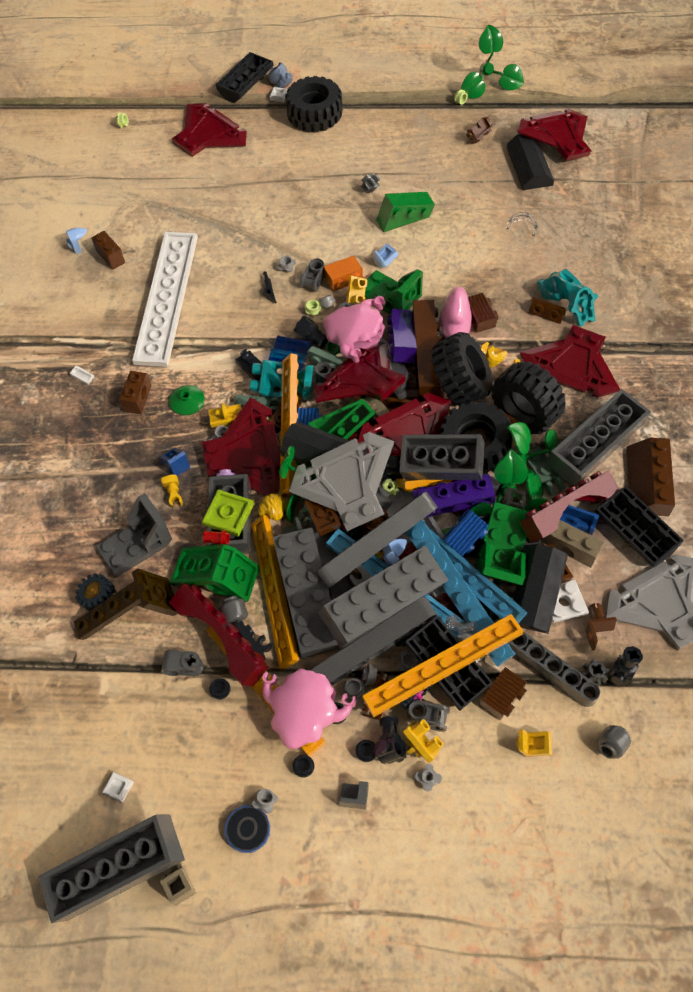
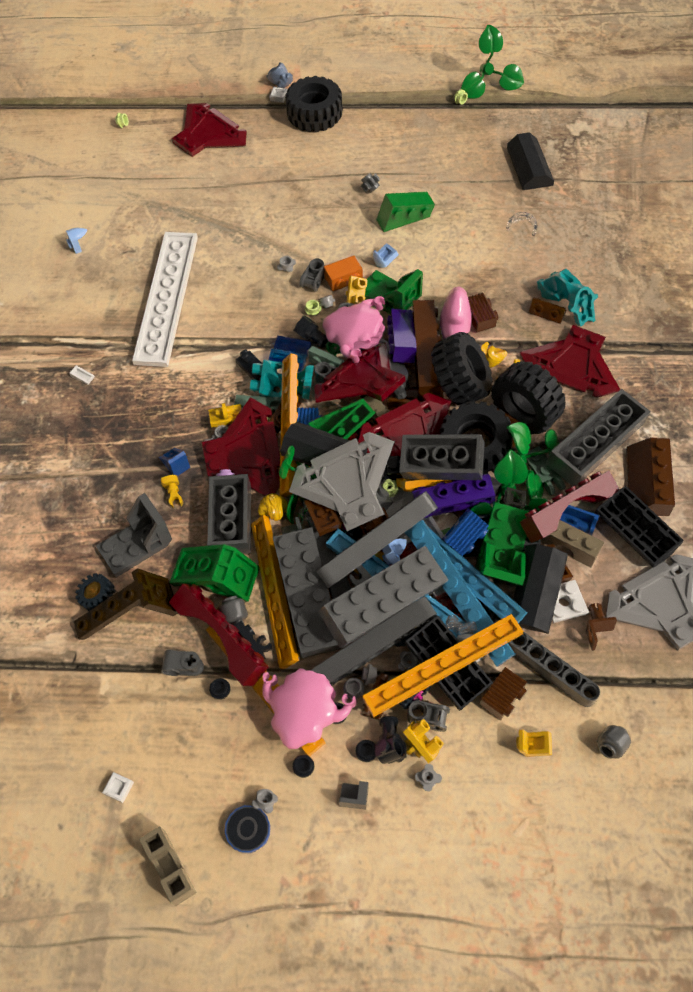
(108, 249): reddish brown brick -> none
(111, 868): dark grey brick -> none
(135, 392): reddish brown brick -> none
(187, 405): green dish -> none
(216, 537): red pin -> none
(228, 512): lime tile -> none
(243, 77): black piece -> none
(268, 289): black hand -> none
(476, 134): reddish brown hinge -> none
(558, 130): dark red plate -> none
(599, 668): dark grey gear -> none
(625, 666): black connector -> none

